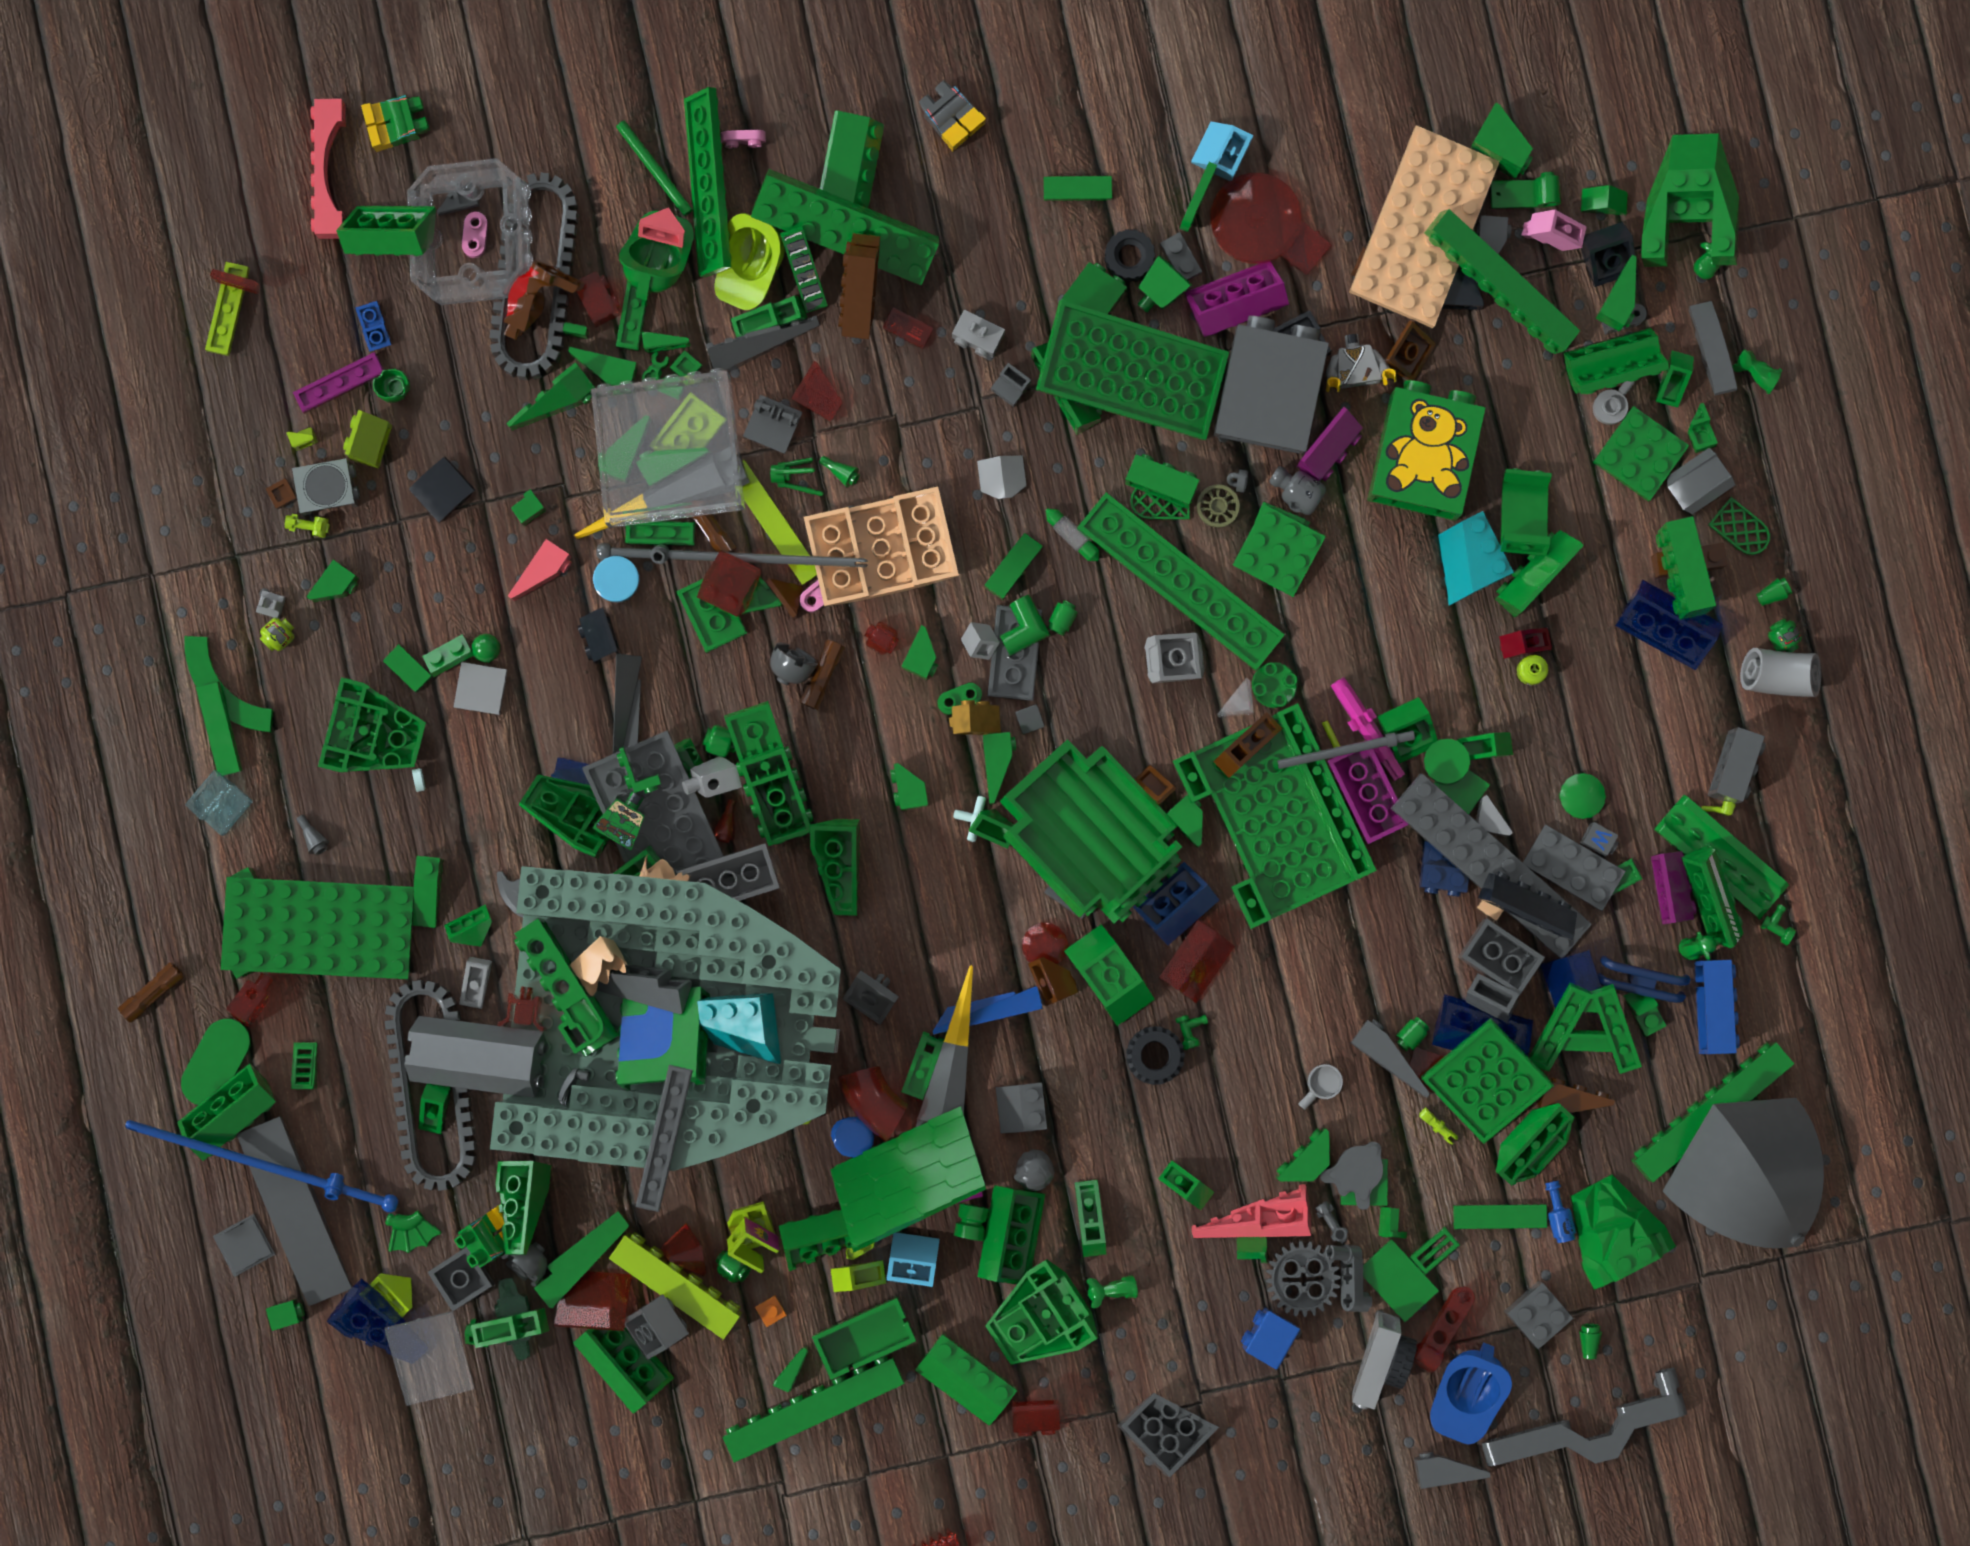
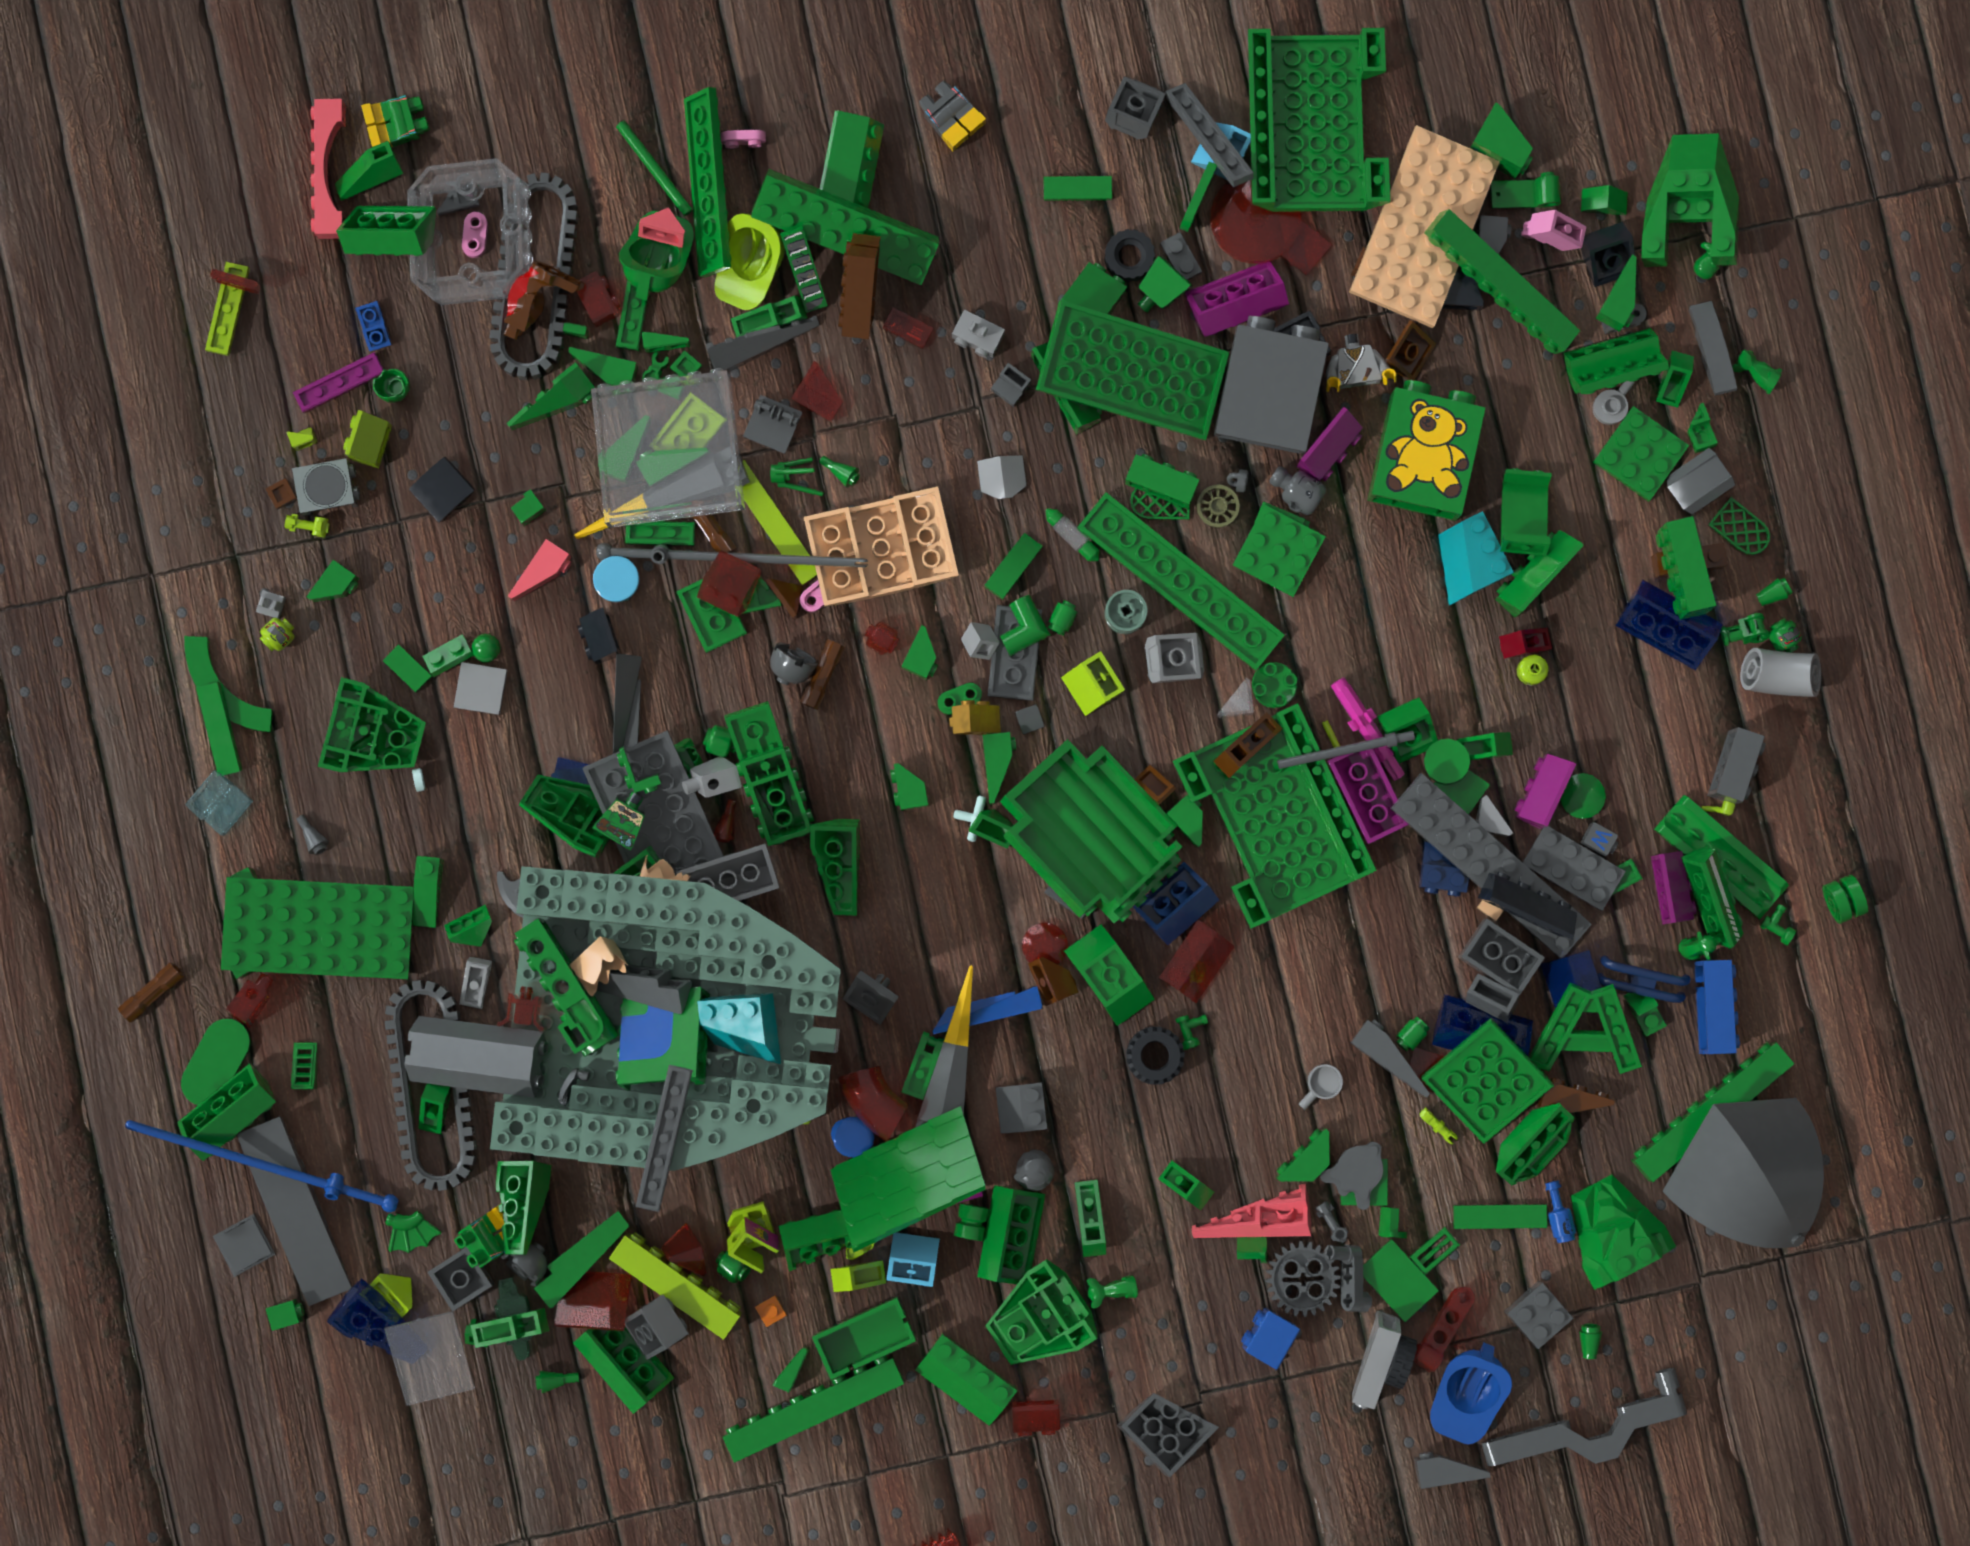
(371, 169): none -> green slope
(550, 1380): none -> green cone
(1093, 683): none -> lime slope
(1134, 108): none -> dark grey slope
(1136, 606): none -> sand green wheel
(1209, 135): none -> dark grey plate
(1311, 121): none -> green slope
(1544, 790): none -> magenta slope
(1746, 630): none -> green connector
(1845, 899): none -> green wheel

